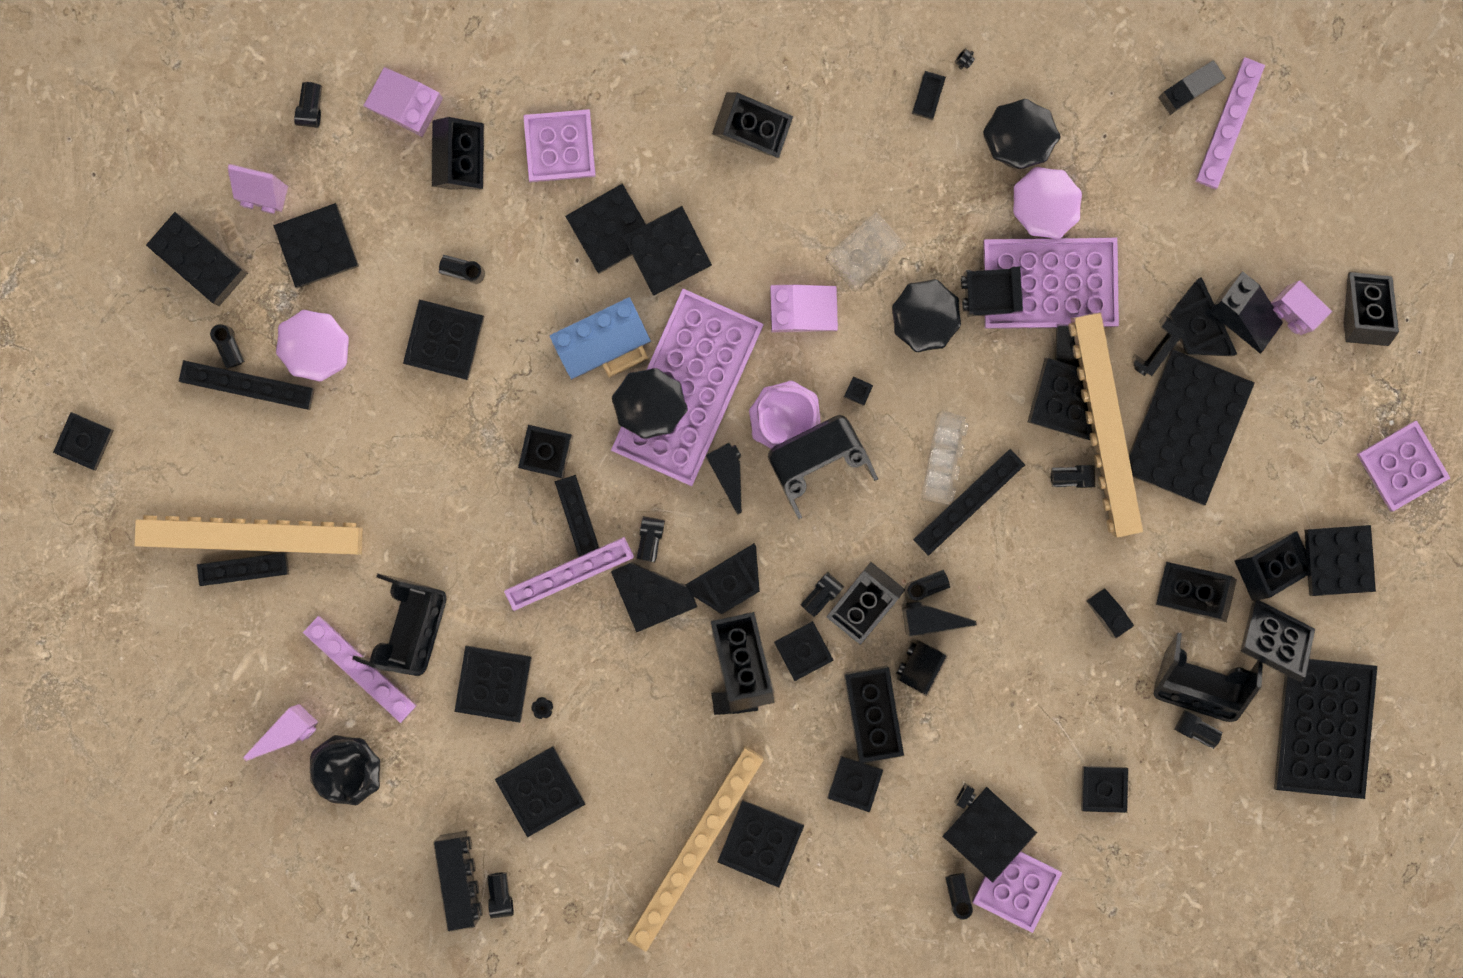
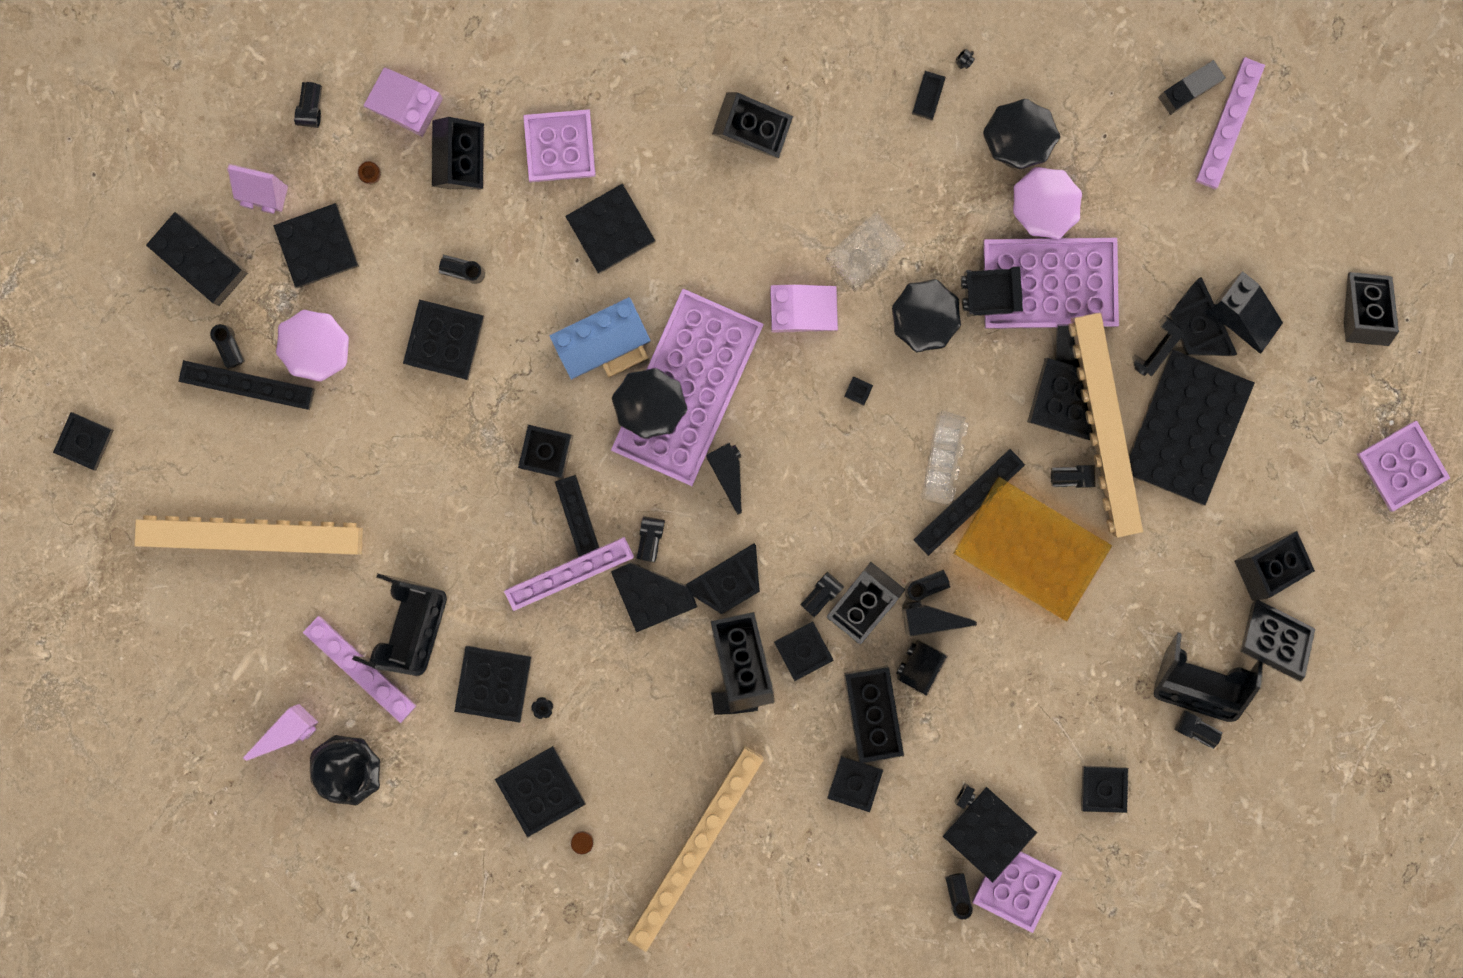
(243, 569): black plate -> none
(369, 173): none -> reddish brown tile
(457, 880): black brick -> none
(500, 901): black piece -> none
(582, 842): none -> reddish brown tile
(667, 250): black plate -> none
(760, 843): black plate -> none
(783, 413): lavender piece -> none
(814, 450): black windscreen -> none
(1032, 549): none -> clear yellow plate
(1110, 613): black slope -> none
(1196, 591): black slope -> none
(1300, 308): lavender brick -> none
(1327, 730): black plate -> none
(1340, 560): black plate -> none

